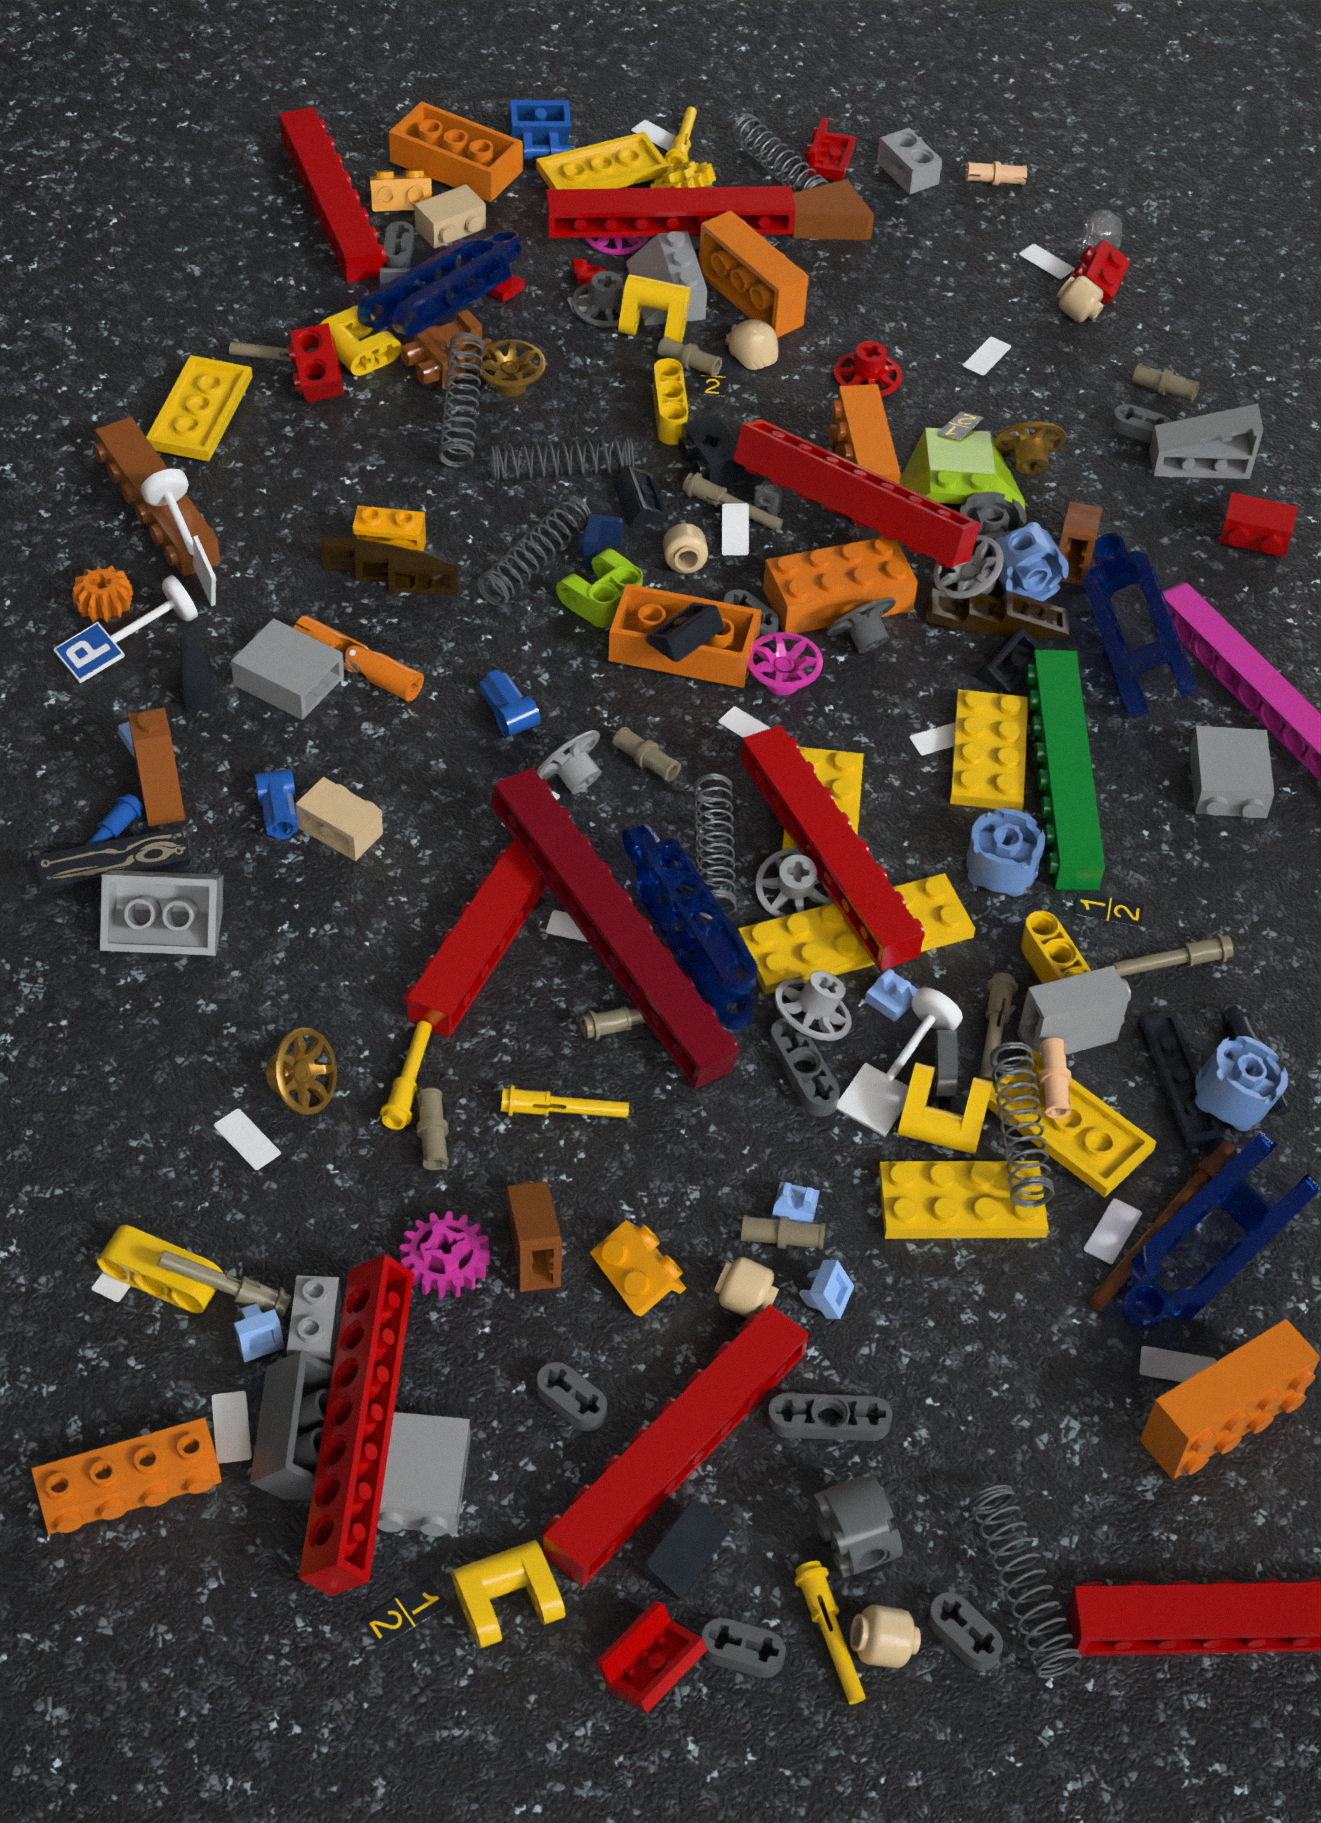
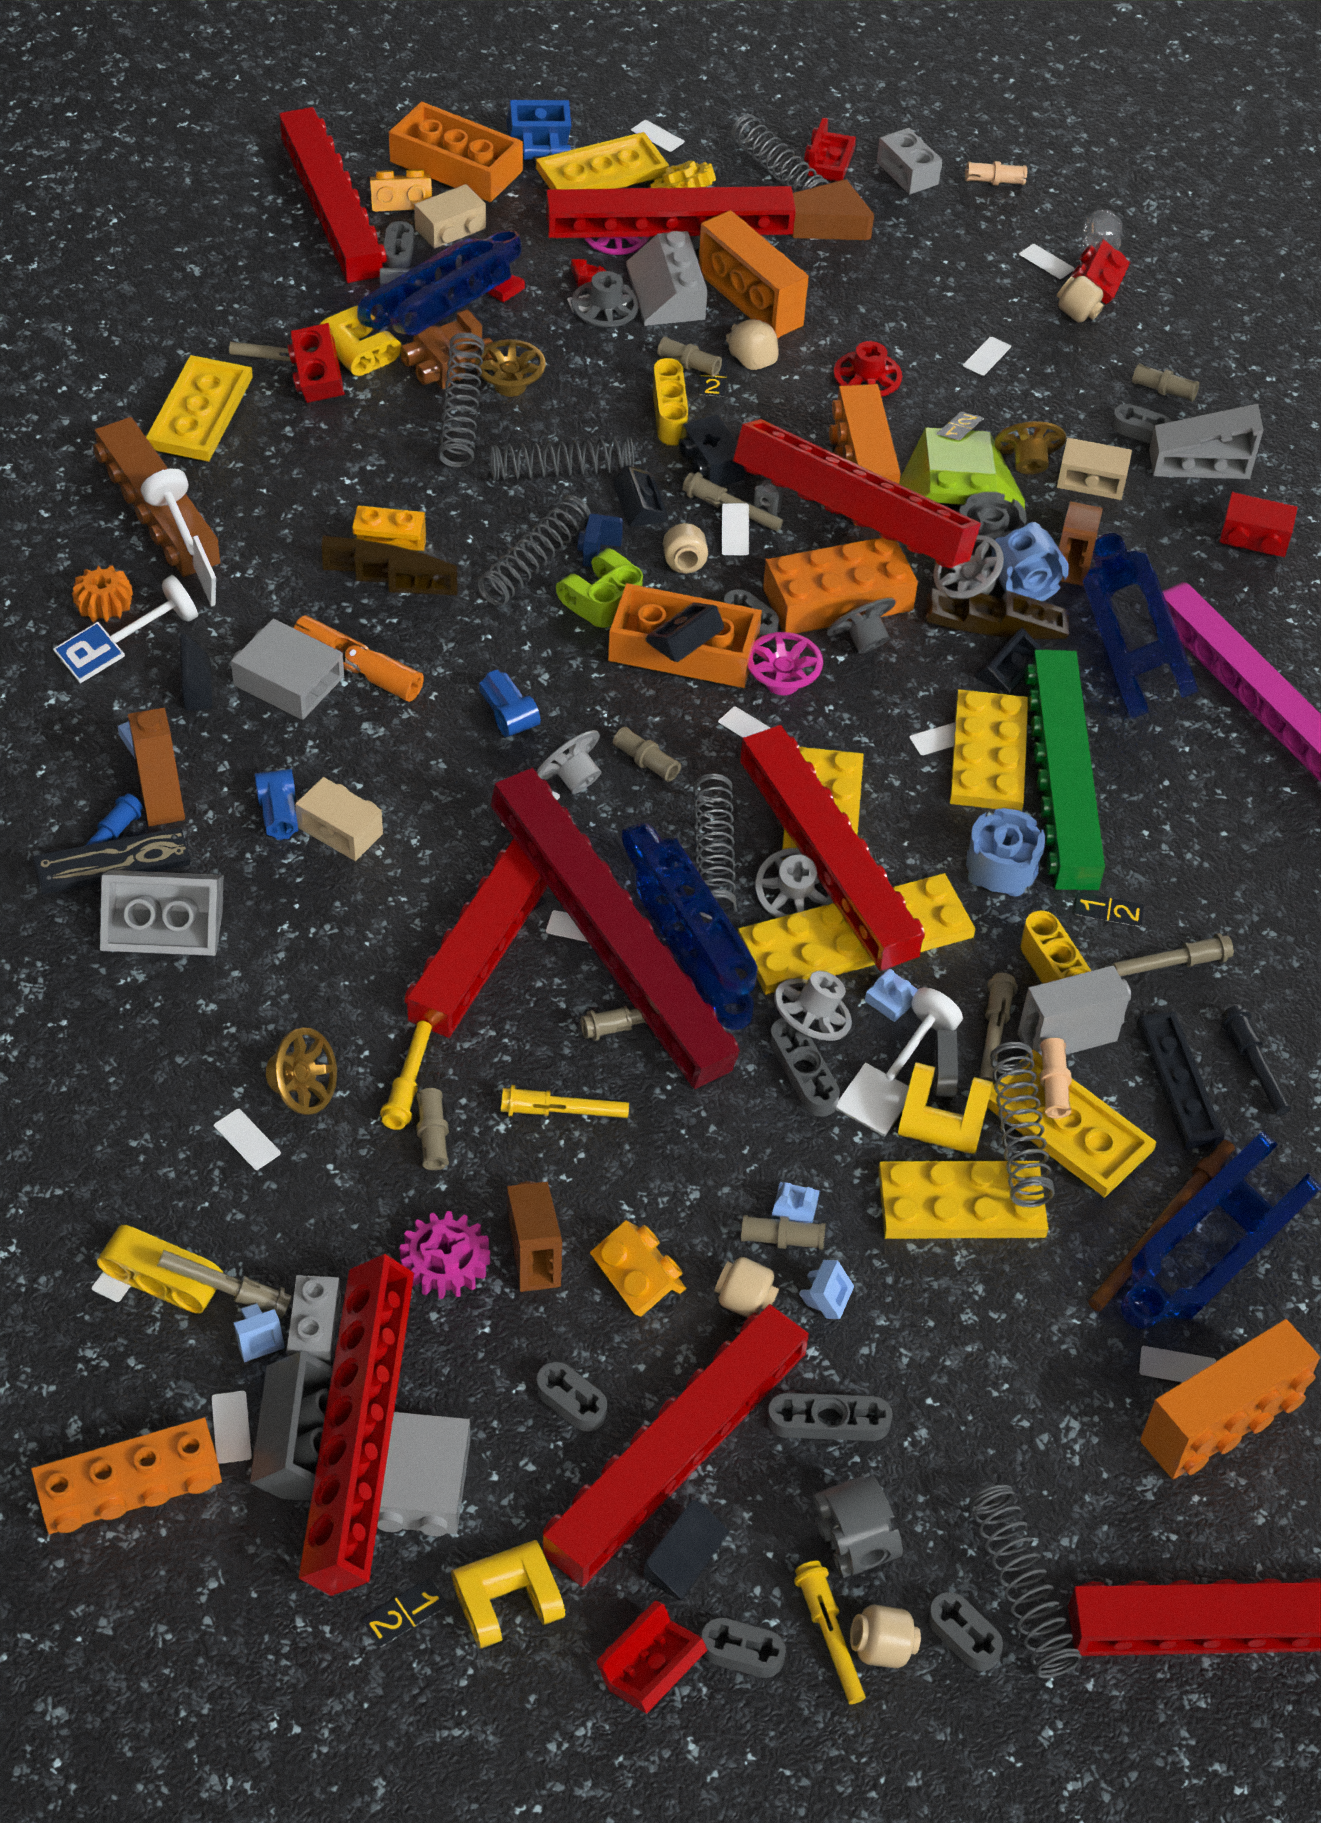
(657, 295): yellow connector -> none
(681, 144): yellow pin -> none
(1094, 468): none -> tan brick
(1112, 1231): white sticker -> none
(1231, 772): light grey brick -> none
(1240, 1082): medium blue brick -> none

